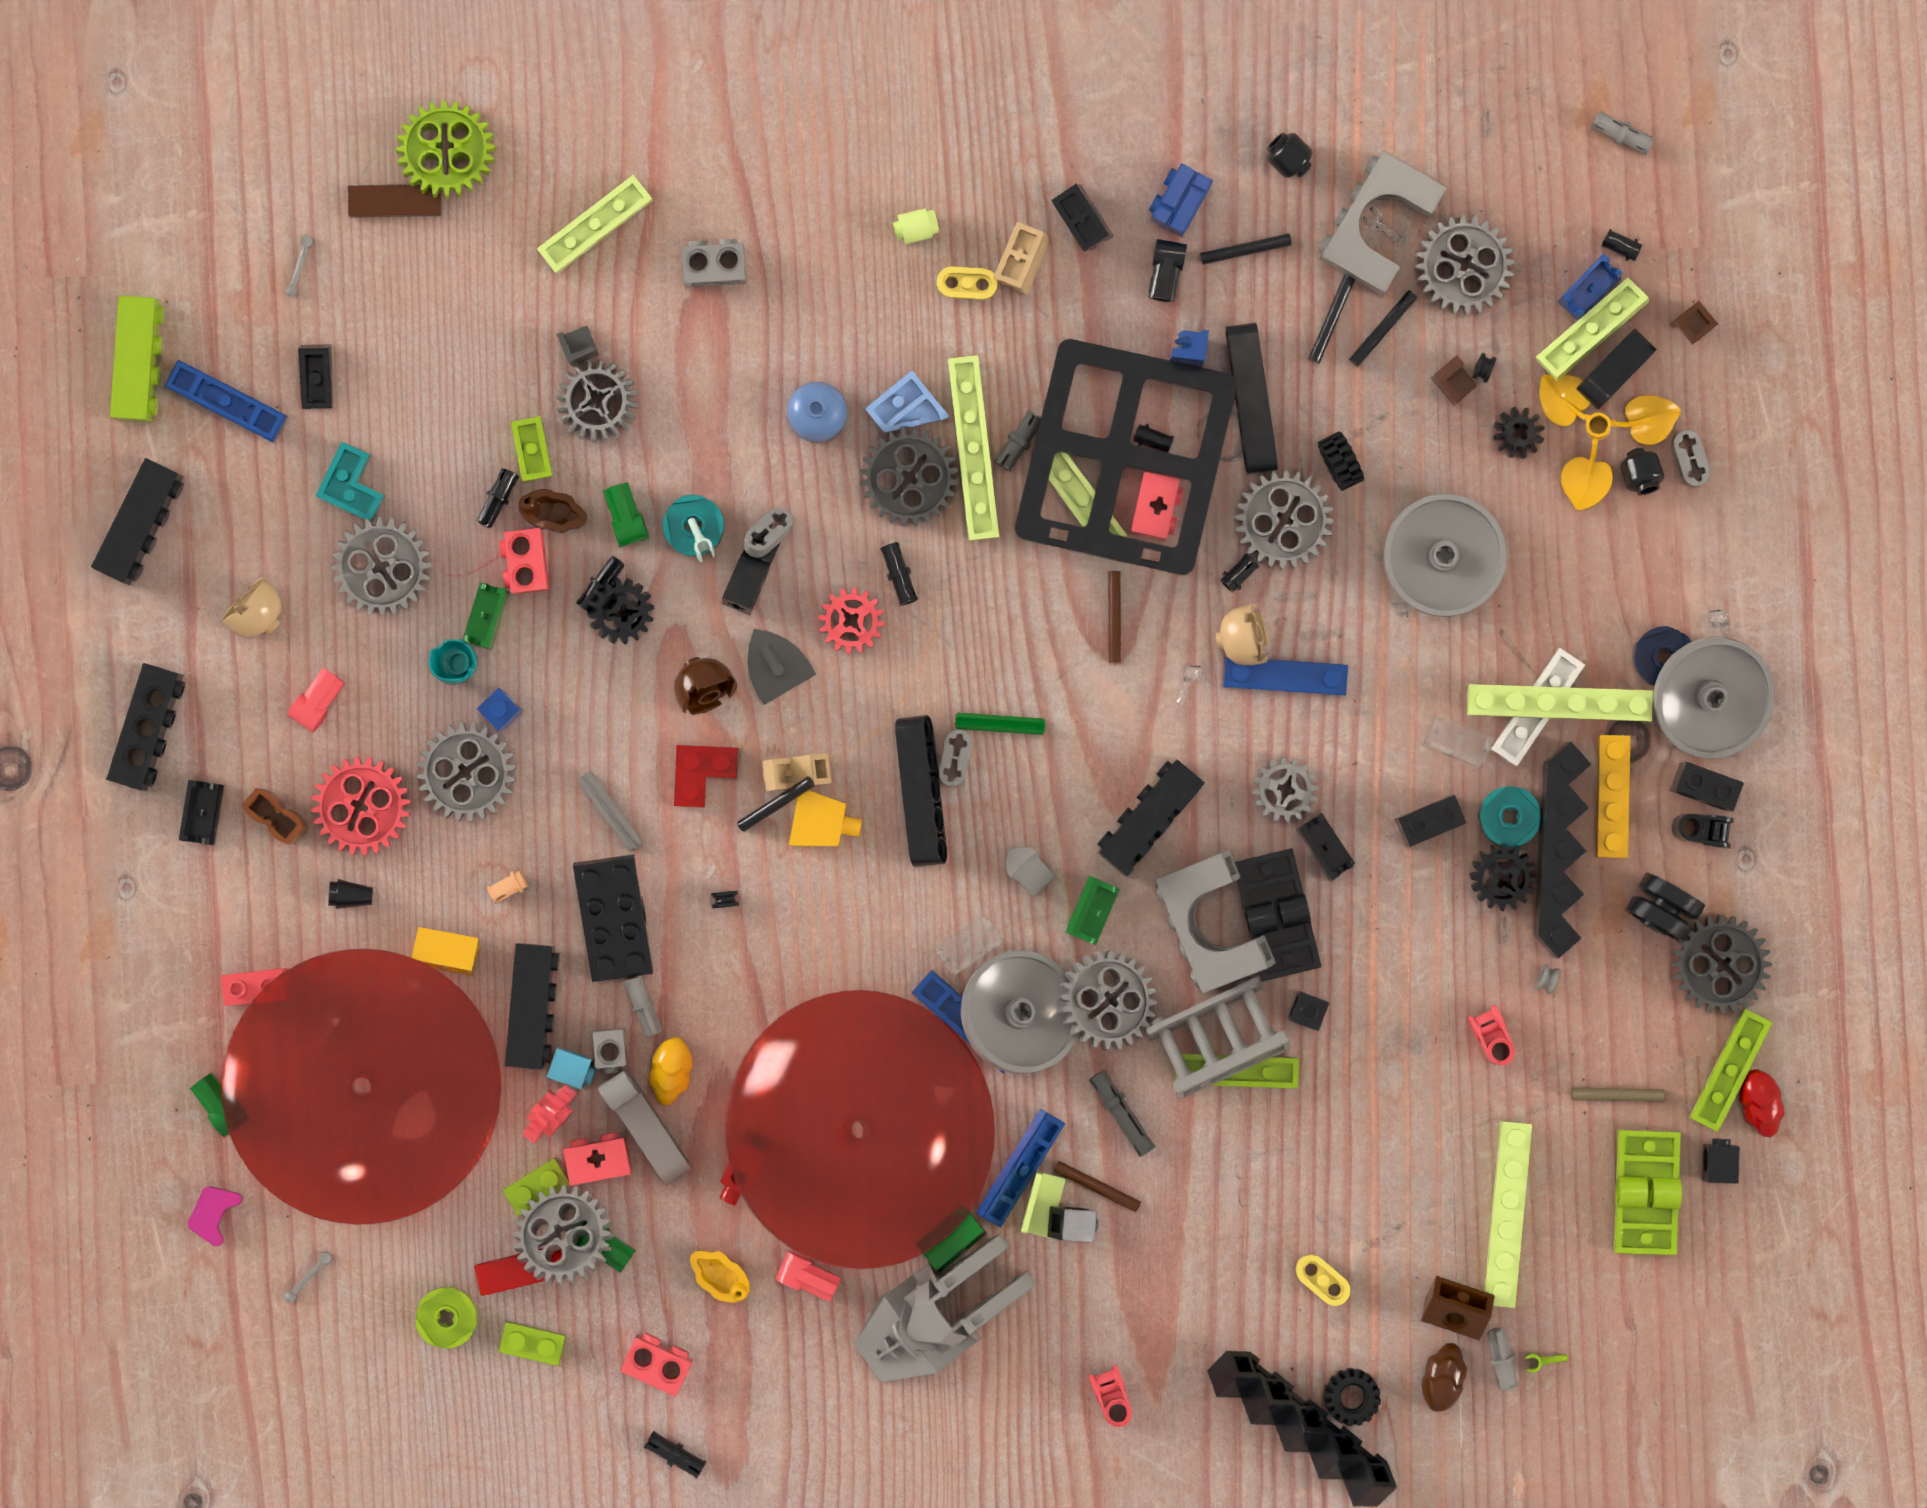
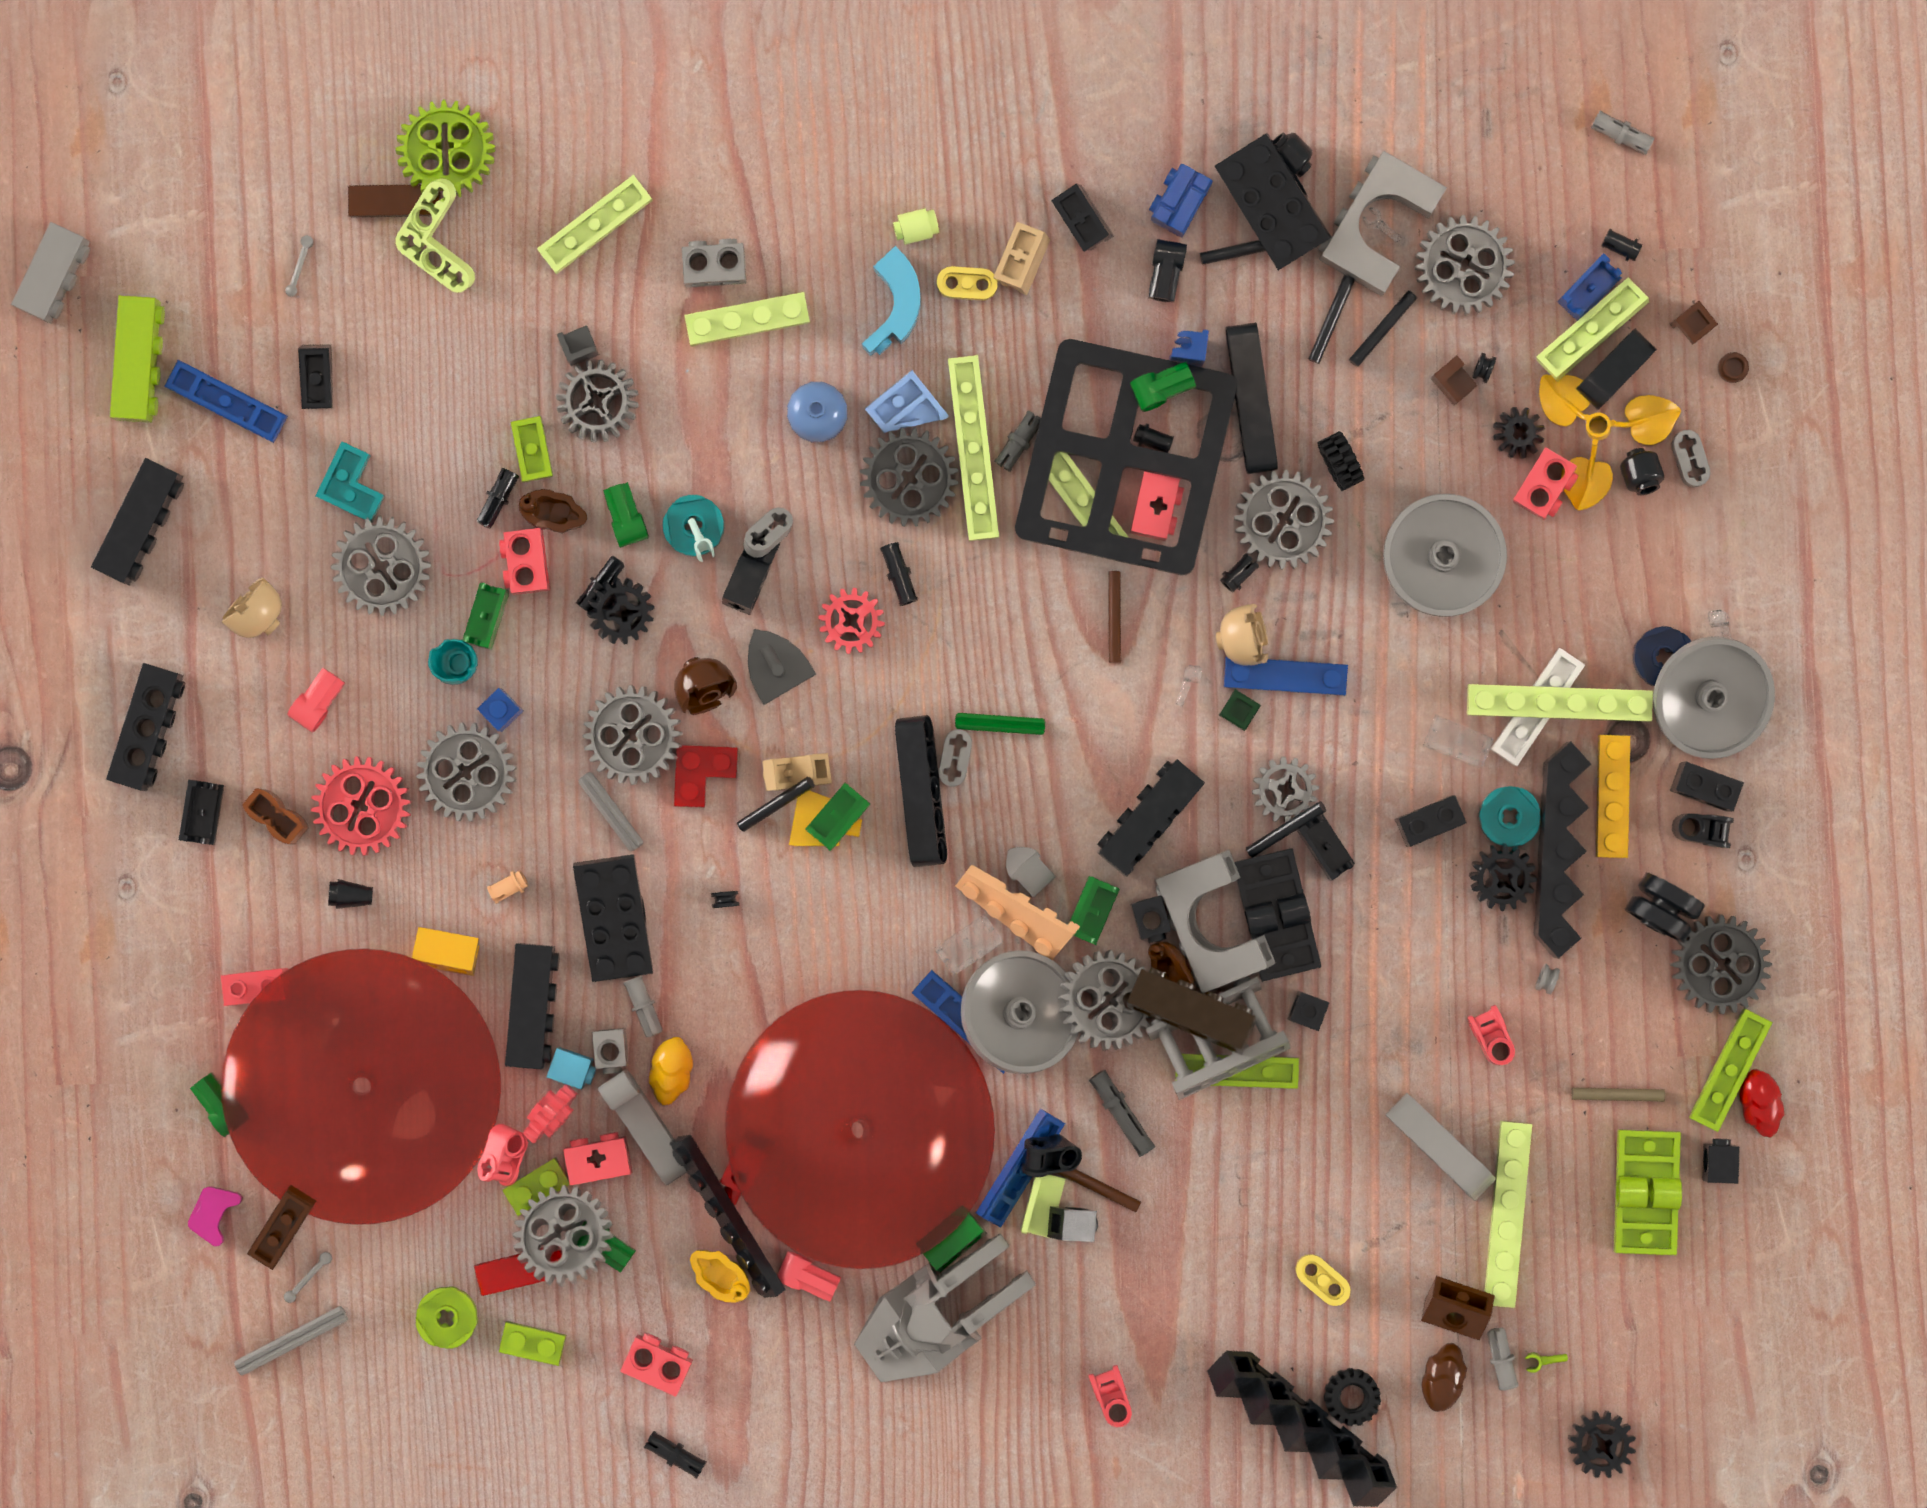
(51, 273): none -> light grey brick
(281, 1227): none -> reddish brown tile
(291, 1340): none -> light grey axle
(423, 236): none -> yellowish green beam
(504, 1154): none -> coral piece
(651, 754): none -> light grey gear
(723, 1210): none -> black plate
(747, 319): none -> yellowish green plate
(837, 816): none -> green hinge
(904, 285): none -> medium azure arch
(1015, 911): none -> light nougat wing
(1050, 1155): none -> black piece
(1141, 908): none -> black brick
(1154, 389): none -> green piece
(1171, 961): none -> reddish brown arm
(1192, 1011): none -> dark brown brick
(1239, 710): none -> dark green tile
(1273, 201): none -> black plate
(1286, 829): none -> black bar
(1441, 1147): none -> light grey beam
(1539, 481): none -> coral brick
(1612, 1438): none -> black gear
(1733, 367): none -> reddish brown plate

